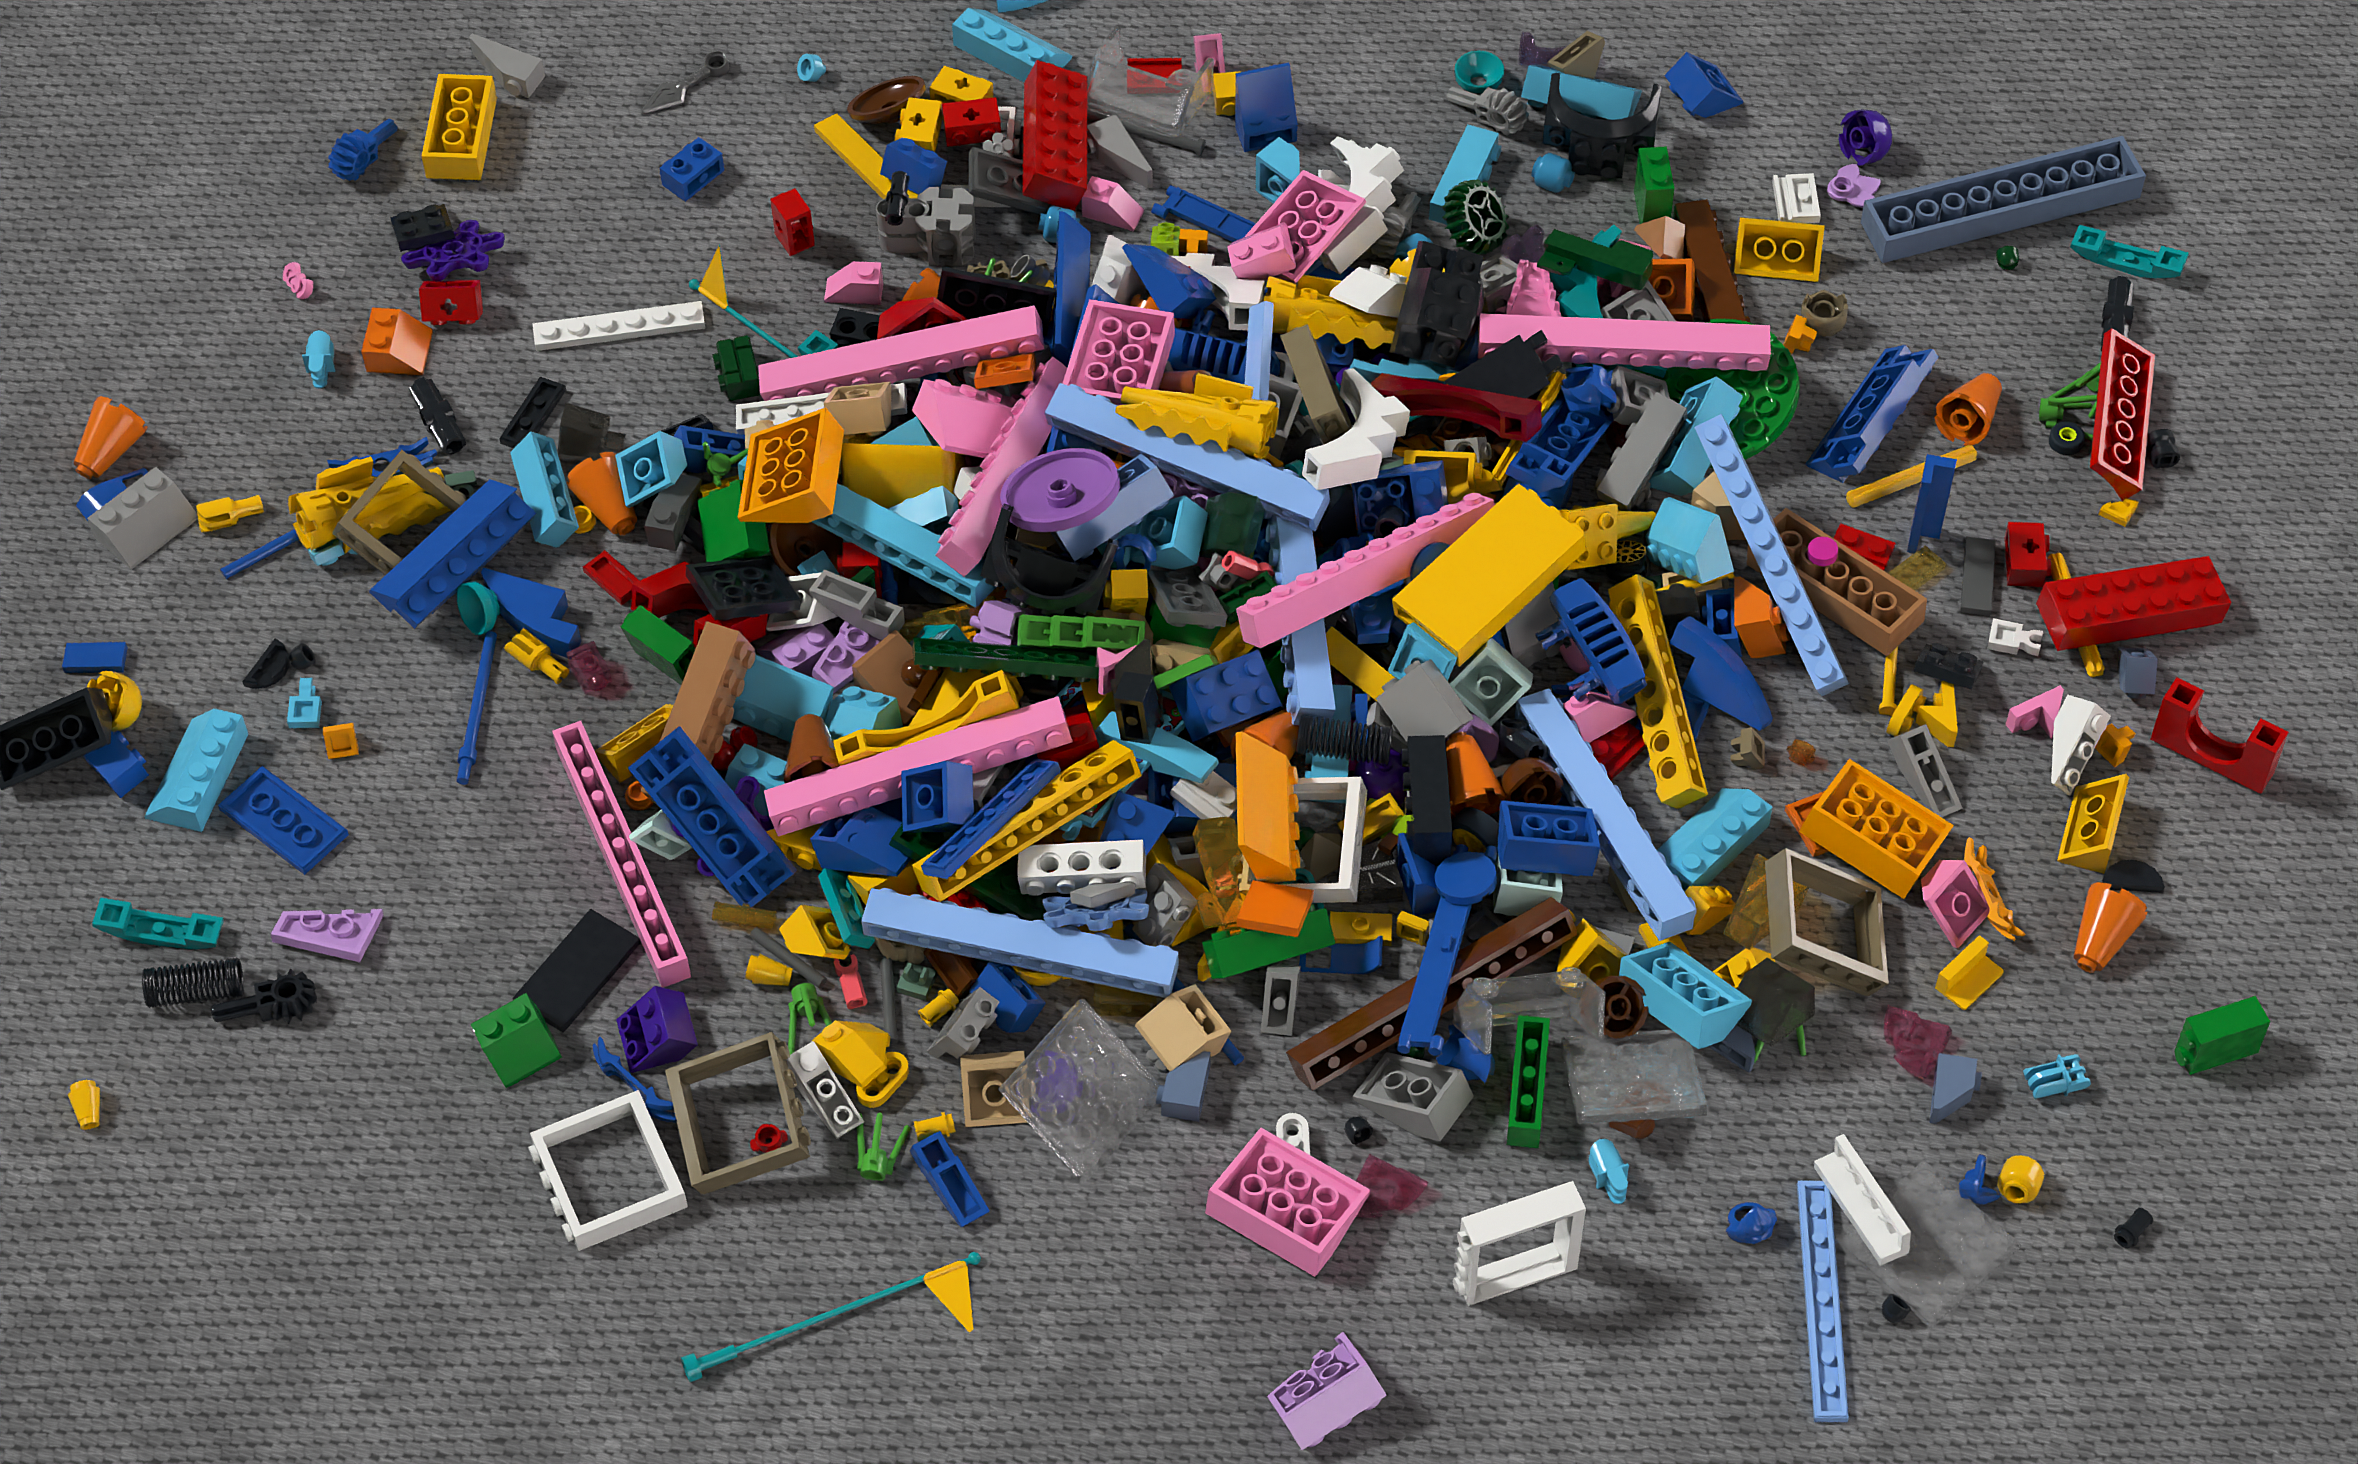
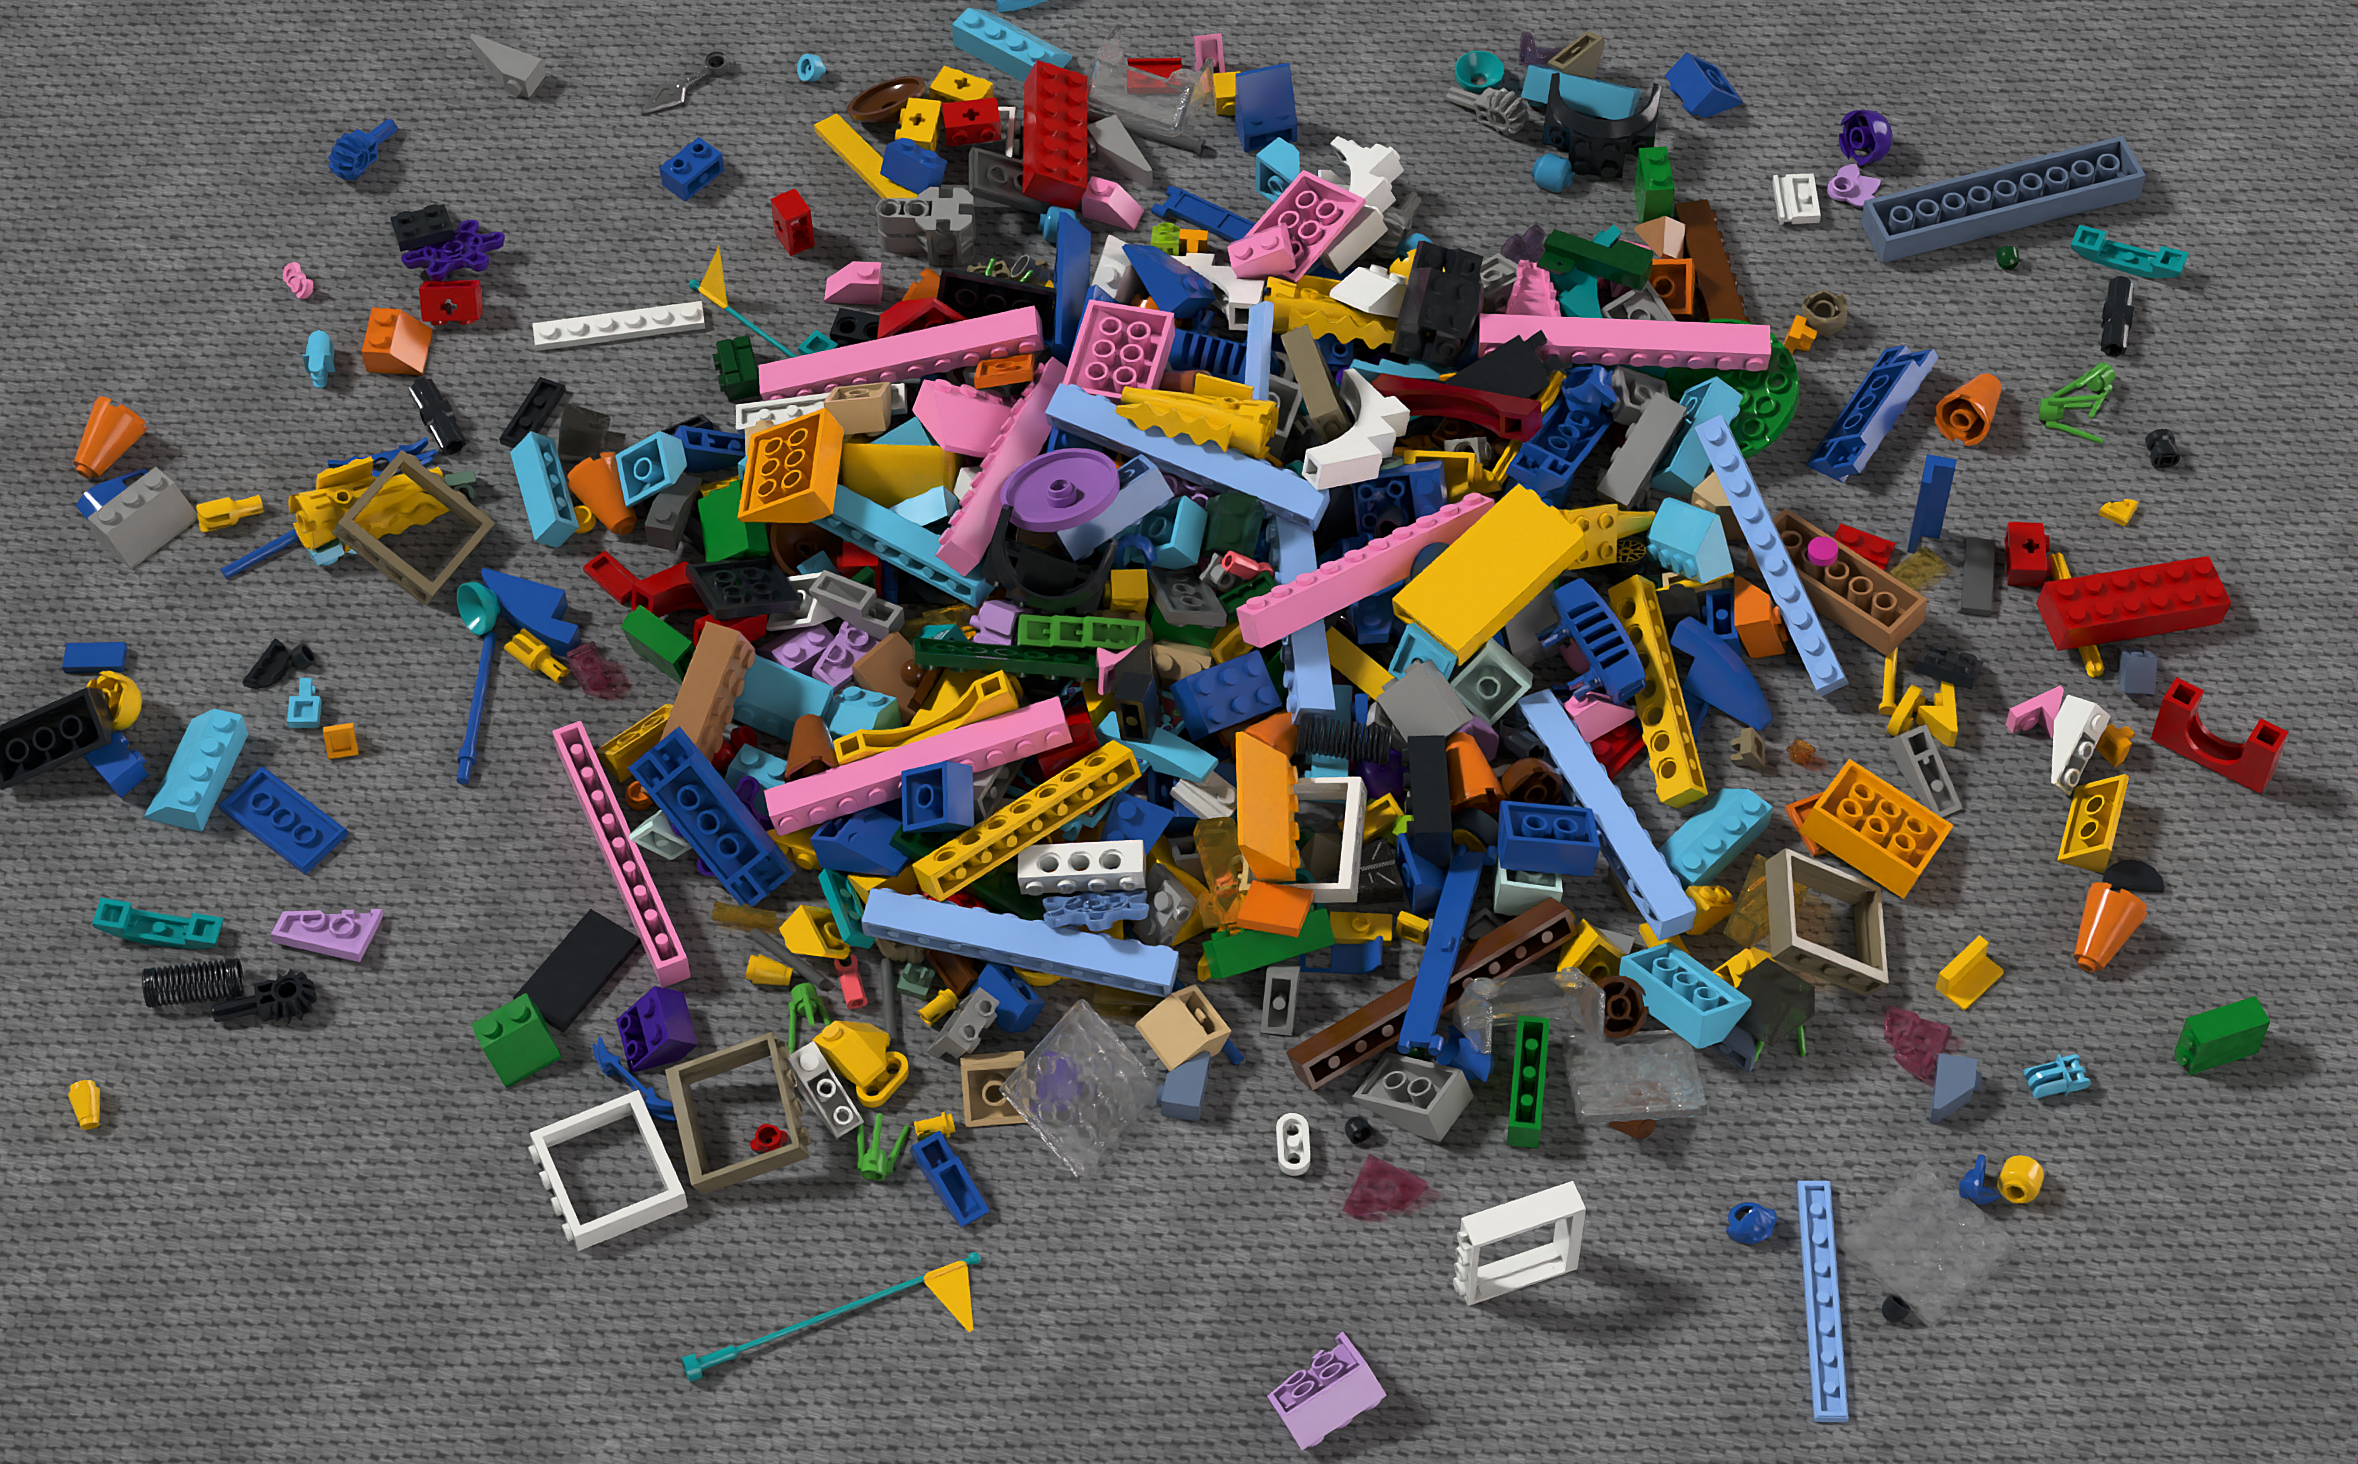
(453, 552): blue slope -> none
(459, 127): yellow brick -> none
(720, 464): bright green plant -> none
(897, 198): black pin -> none
(990, 818): blue tile -> none
(1000, 145): light grey plant -> none
(1101, 894): light grey tile -> none
(1199, 664): bright green tile -> none
(1286, 1201): bright pink slope -> none
(1388, 843): reddish brown piece -> none
(1465, 878): blue tile -> none
(1469, 162): medium azure brick -> none
(1475, 217): dark green gear -> none
(1609, 1170): medium azure arm -> none
(1778, 249): yellow slope -> none
(1864, 1202): white fence -> none
(1903, 478): yellow axle -> none
(1954, 899): bright pink slope -> none
(1999, 915): light orange piece -> none
(2009, 637): white plate -> none
(2066, 446): black wheel -> none
(2122, 413): red arch -> none
(2128, 1233): black pin -> none

